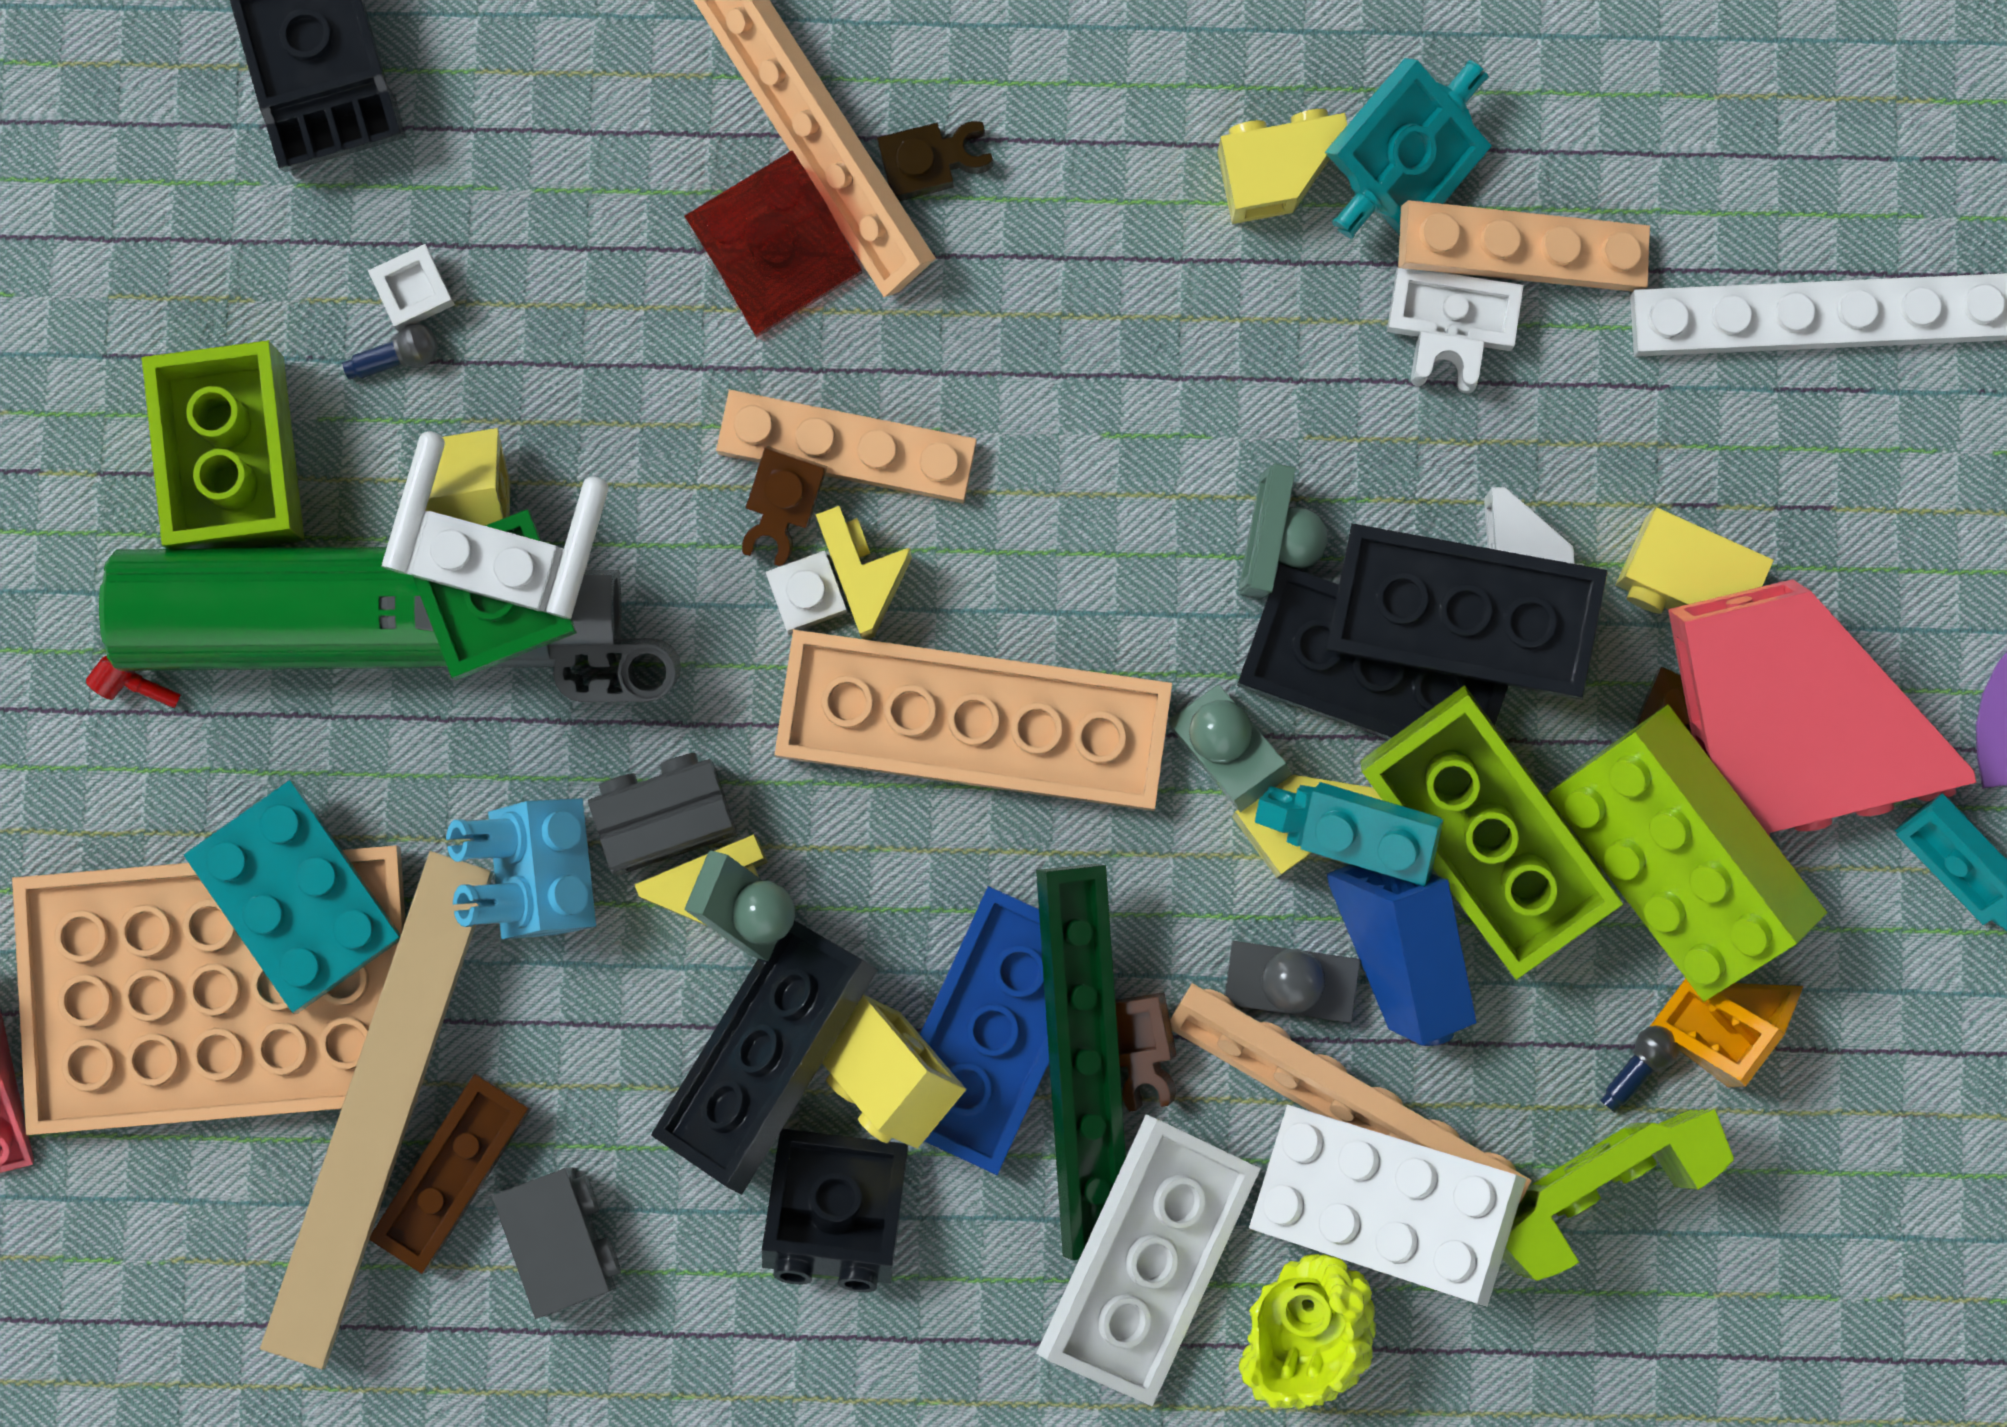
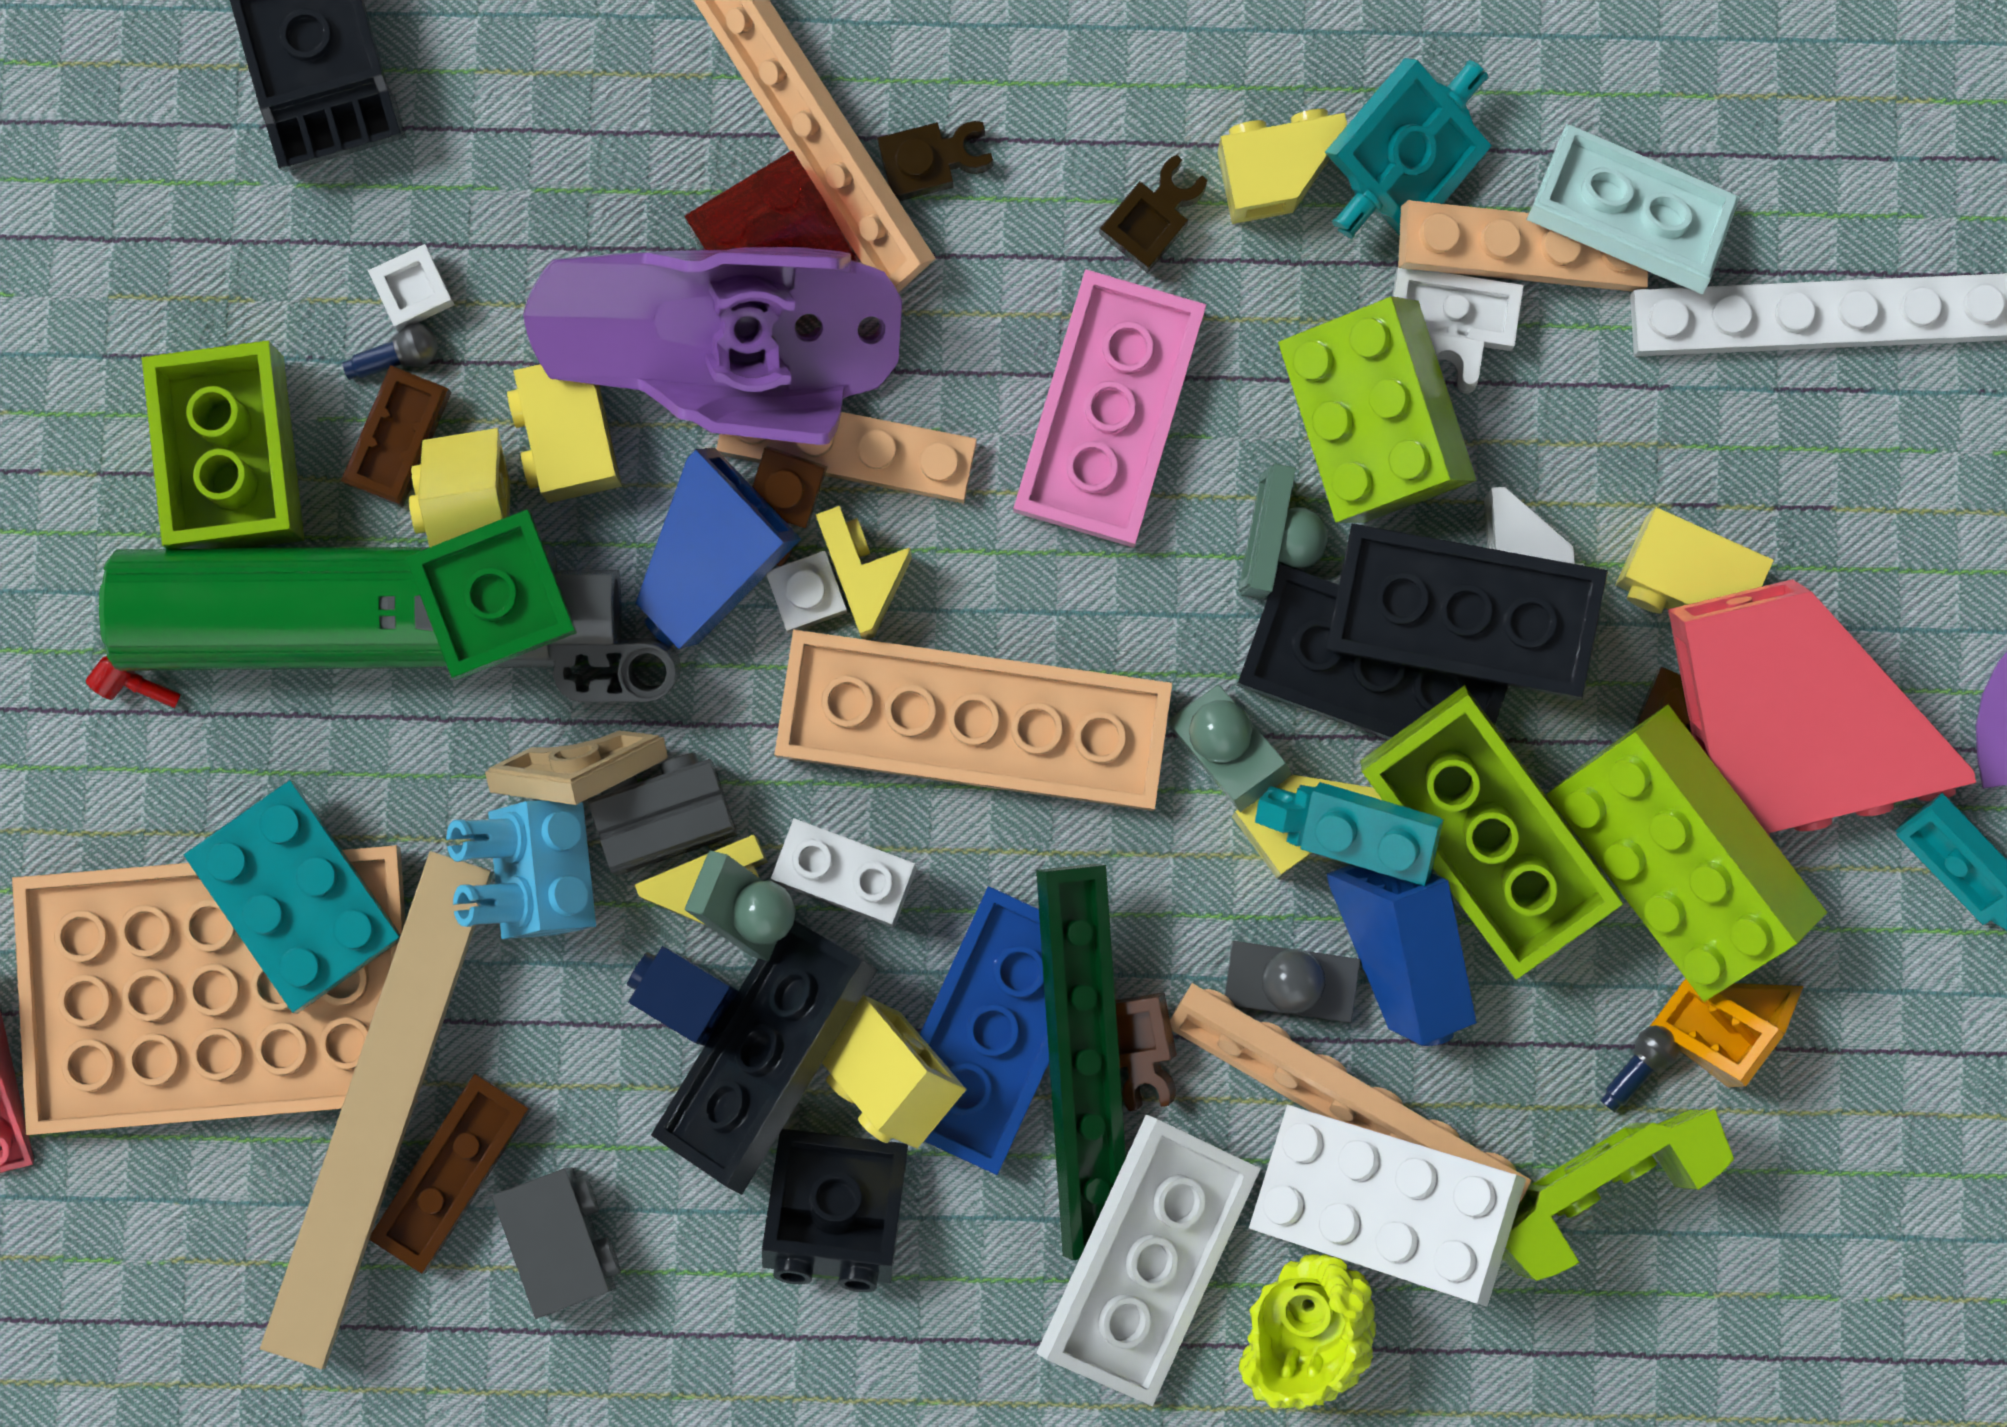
(392, 437): none -> reddish brown plate
(486, 558): white plate -> none
(566, 435): none -> light yellow brick
(577, 770): none -> tan tile
(680, 994): none -> dark blue brick
(709, 551): none -> blue slope
(719, 333): none -> medium lavender piece
(844, 873): none -> white brick
(1109, 408): none -> bright pink plate
(1149, 220): none -> dark brown plate
(1377, 410): none -> lime brick
(1634, 208): none -> light aqua tile

